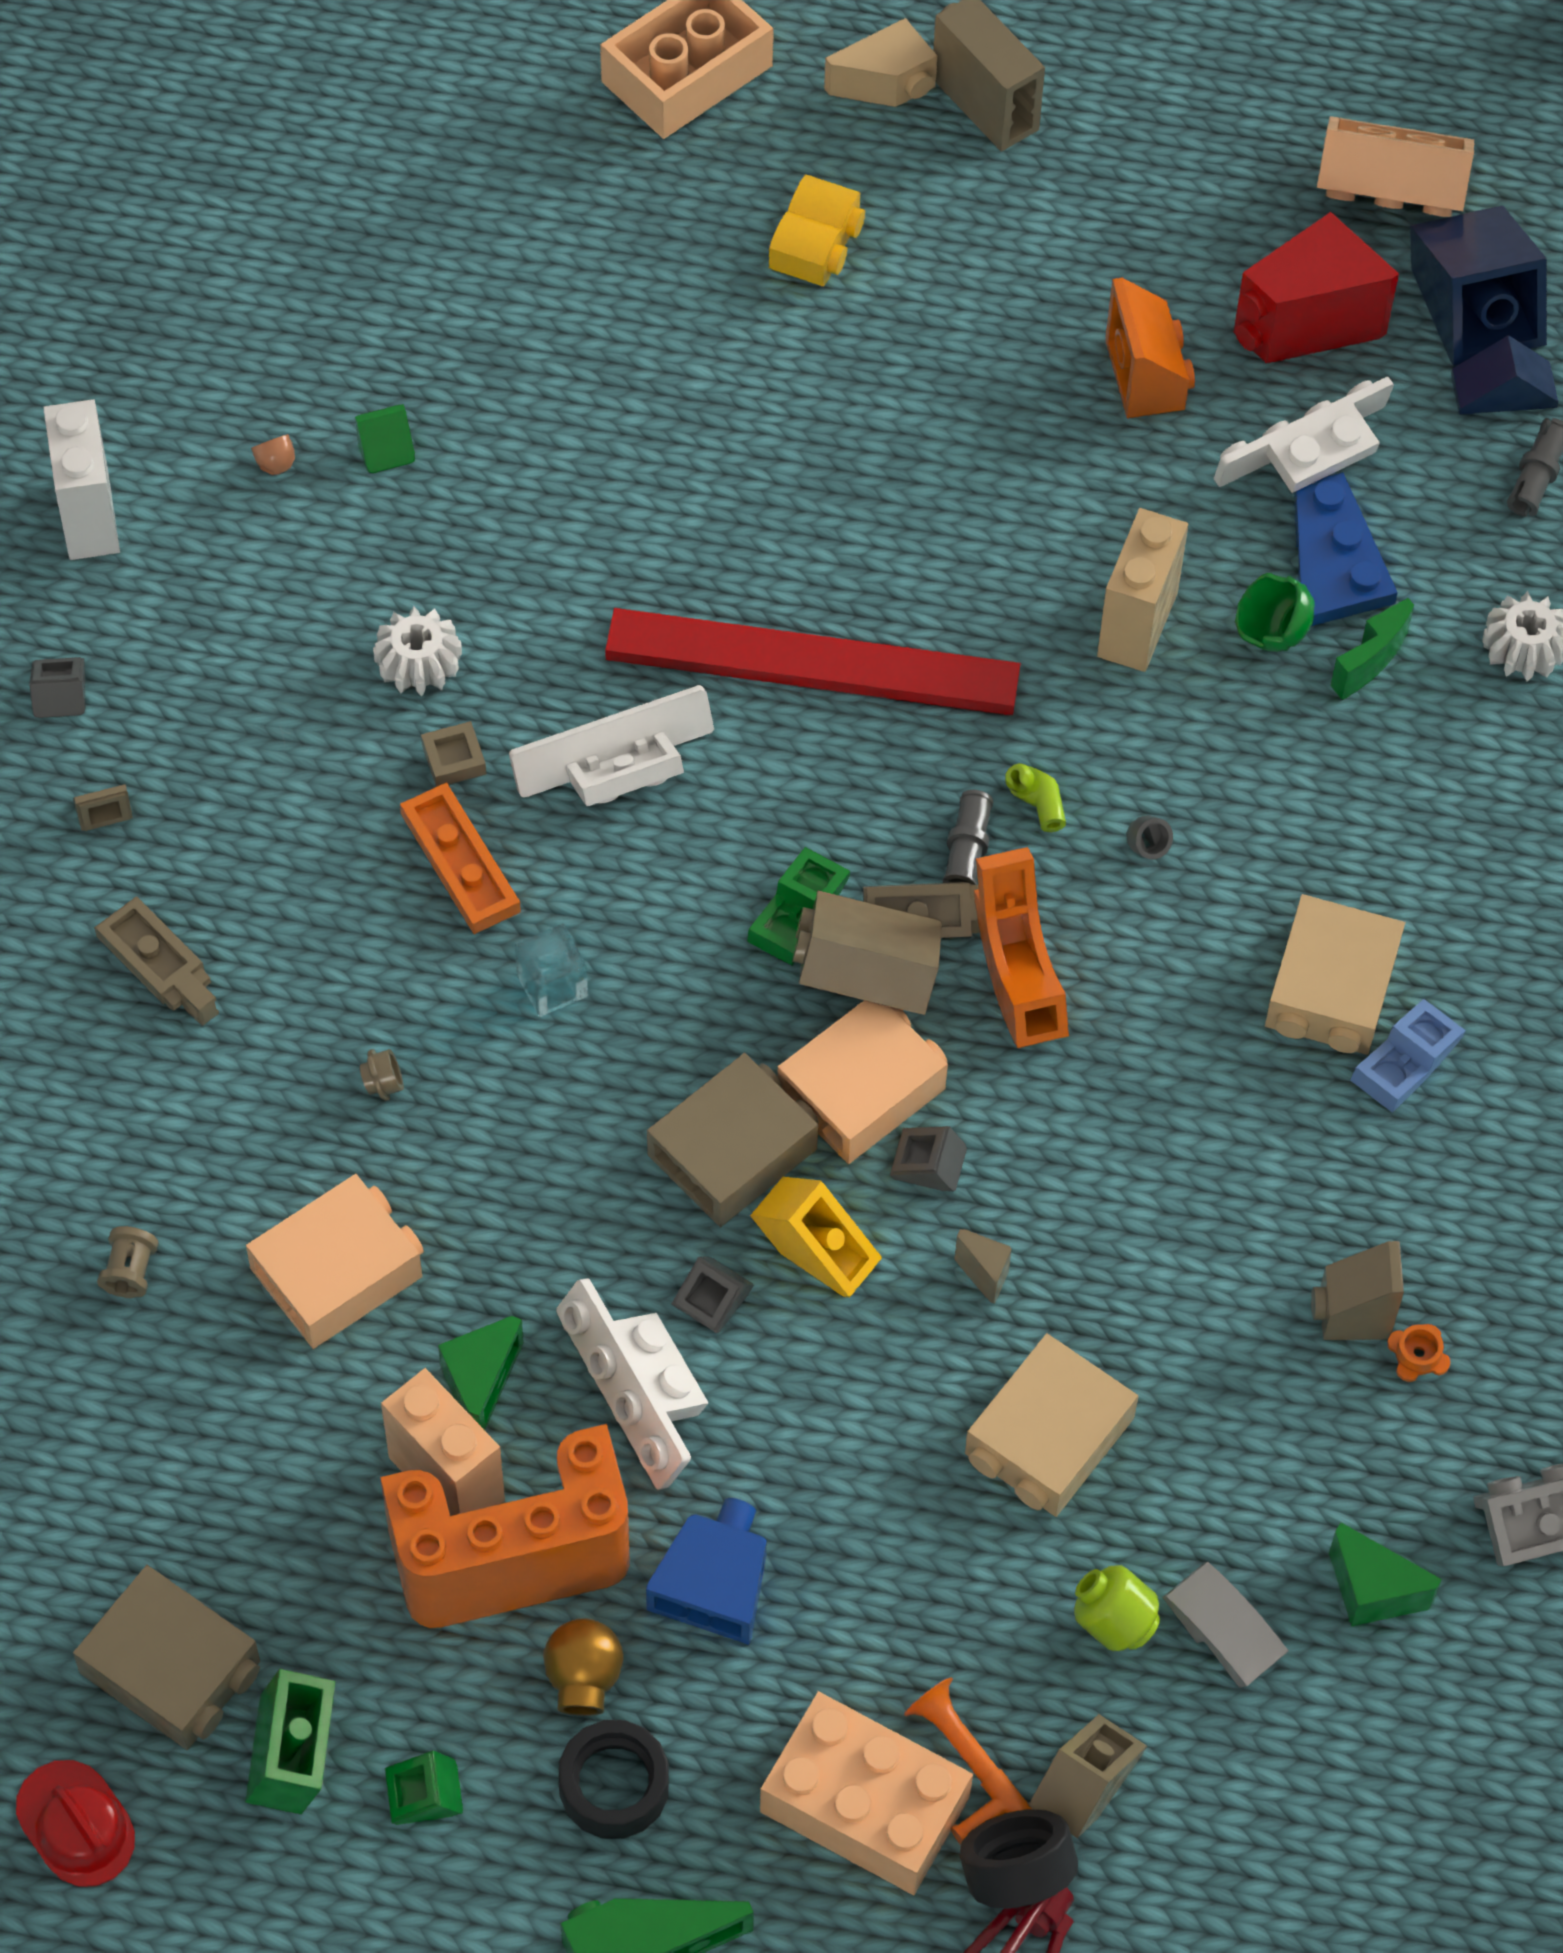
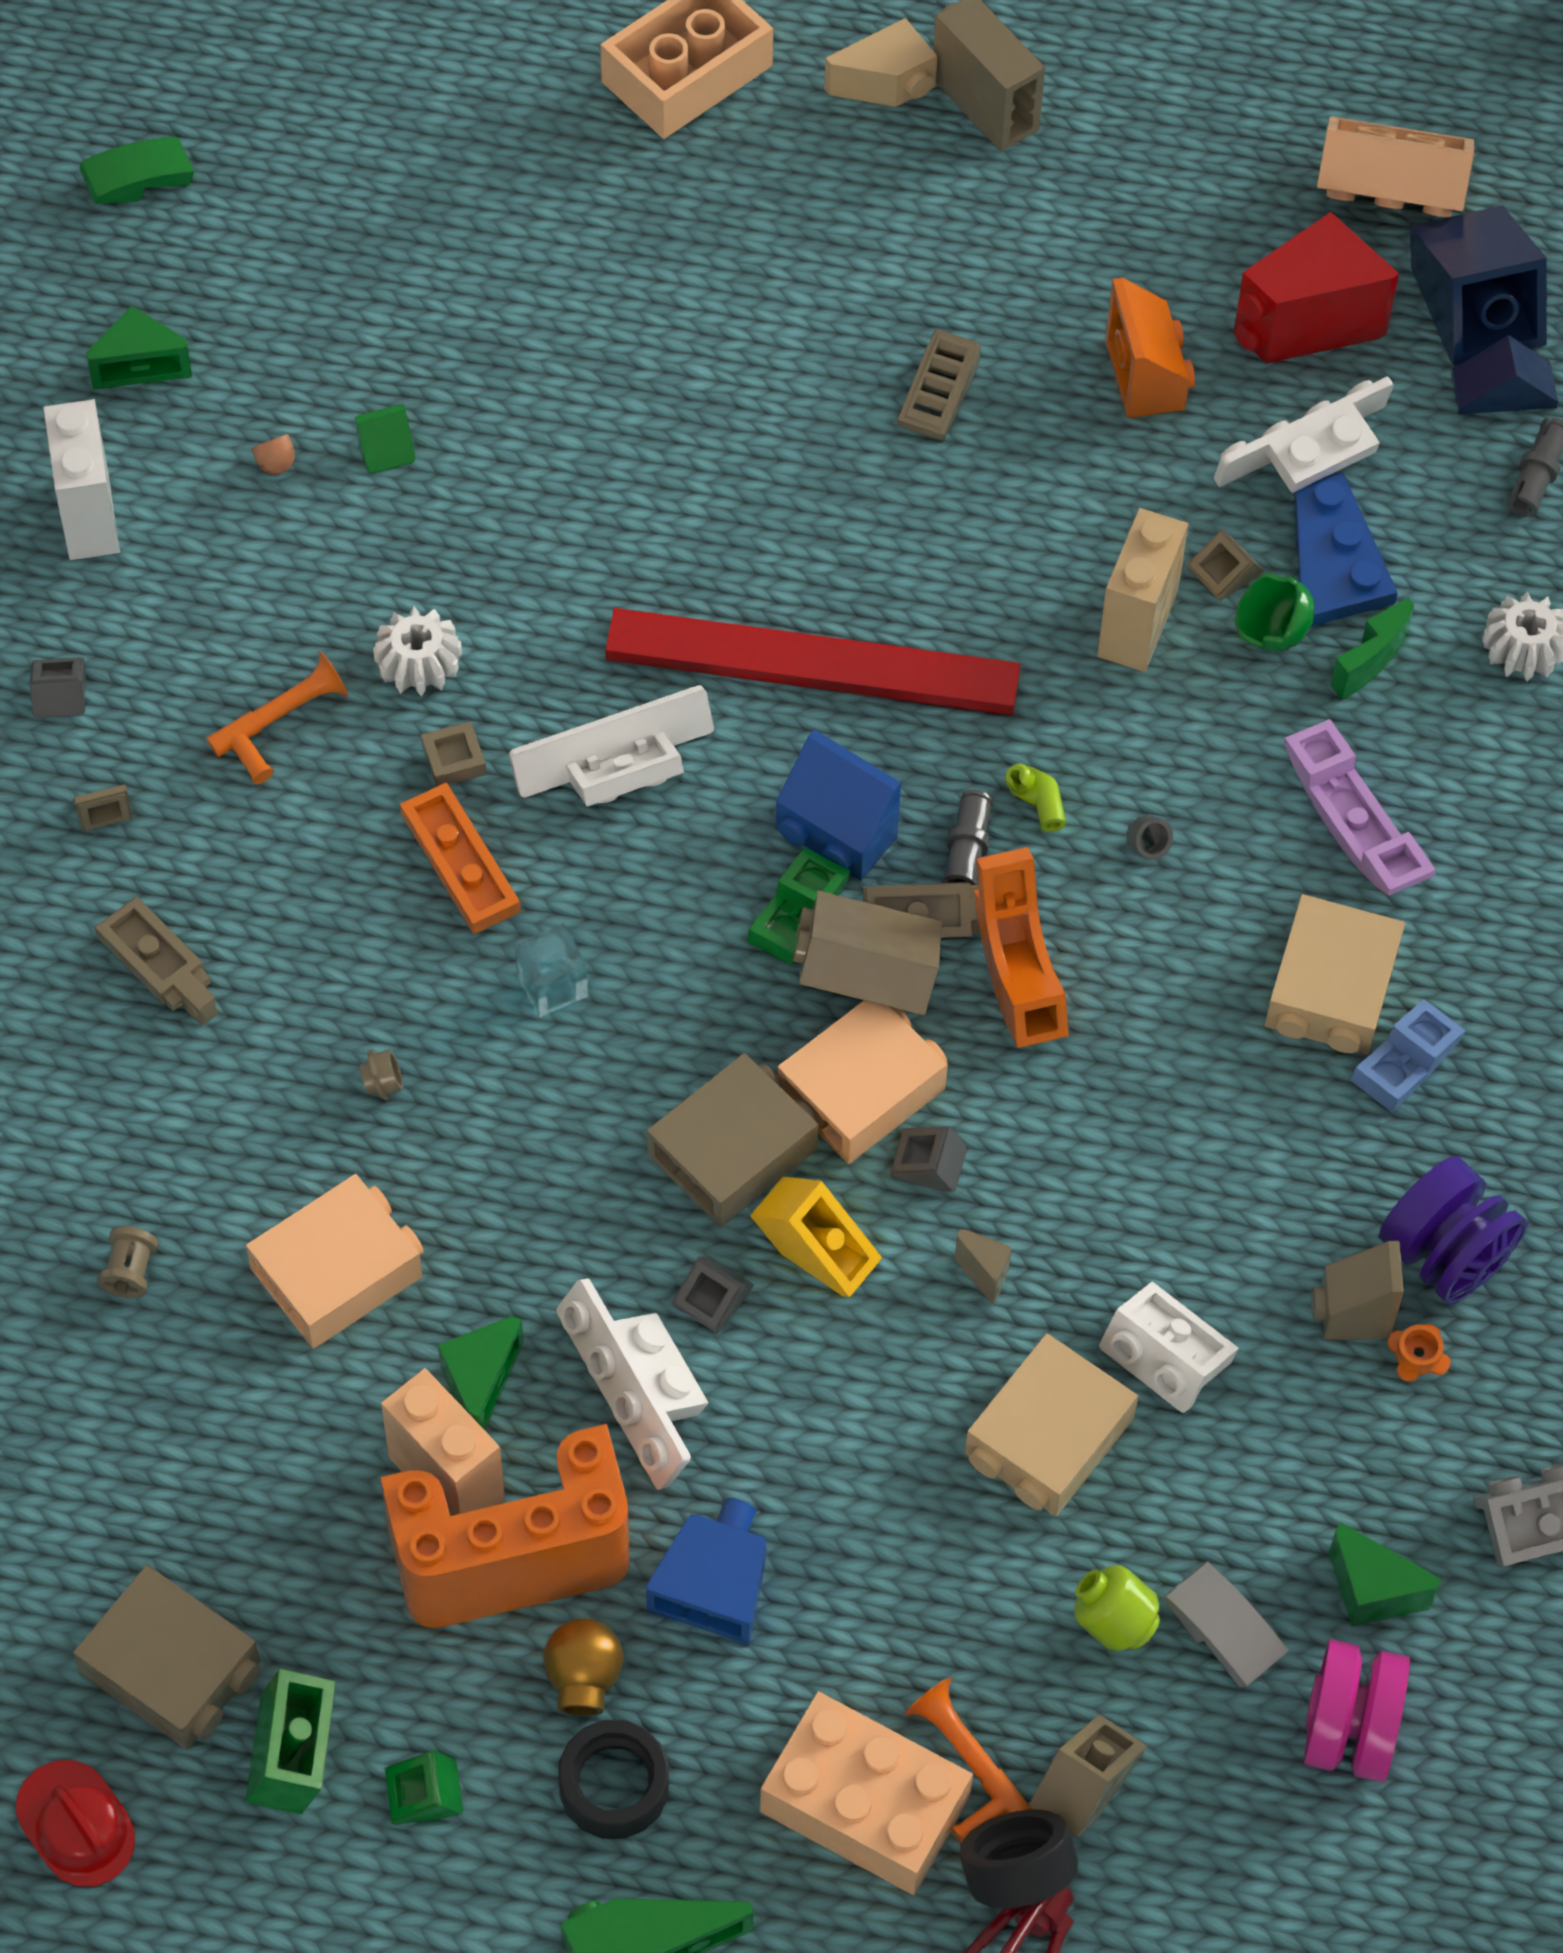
(129, 169): none -> green slope
(137, 353): none -> green slope
(238, 733): none -> orange piece
(815, 231): yellow brick -> none
(839, 806): none -> blue slope
(949, 356): none -> dark tan slope
(1166, 1346): none -> white bracket
(1224, 565): none -> dark tan slope
(1348, 1709): none -> dark pink wheel
(1353, 813): none -> lavender slope
(1462, 1238): none -> dark purple wheel

